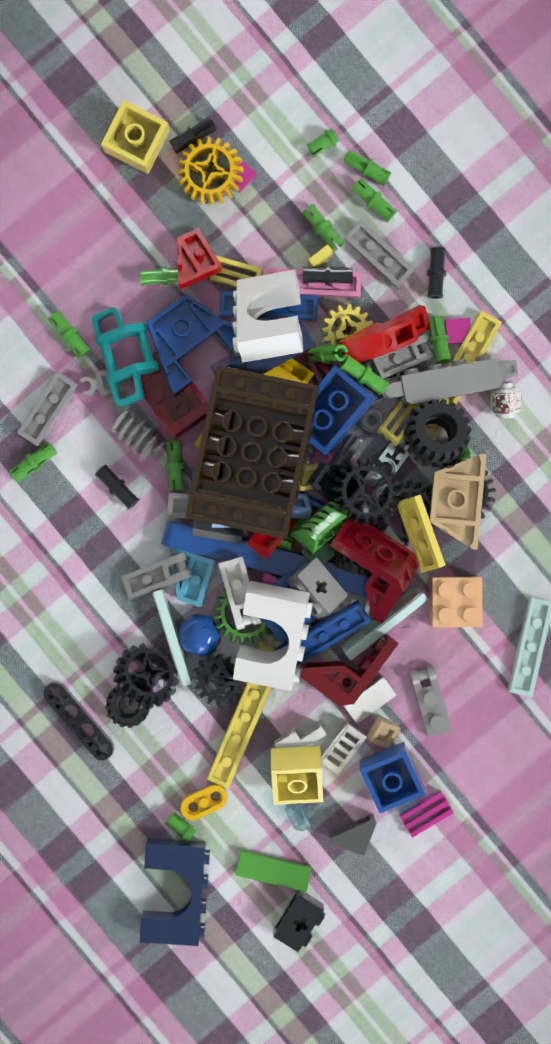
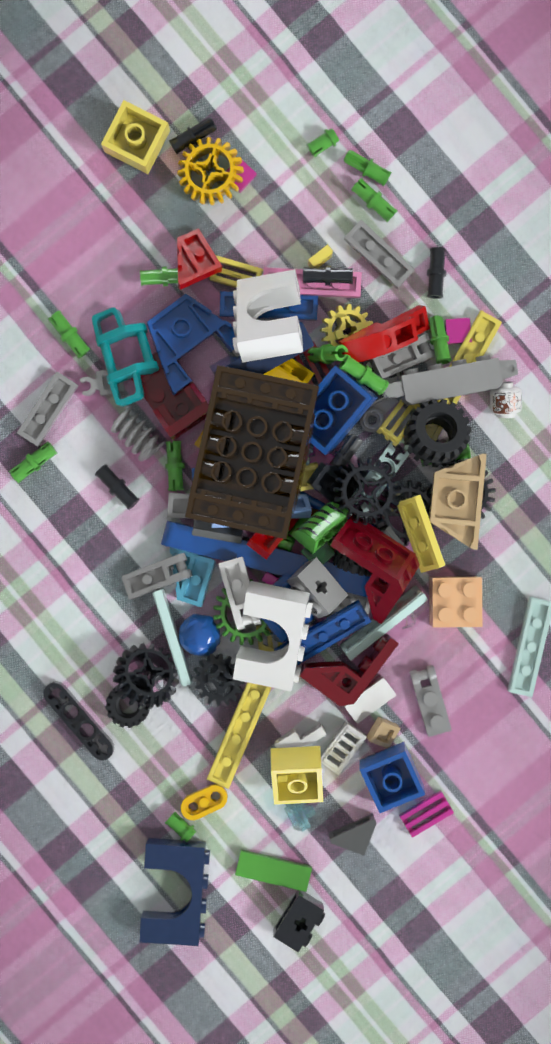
(323, 227): bright green pin -> none

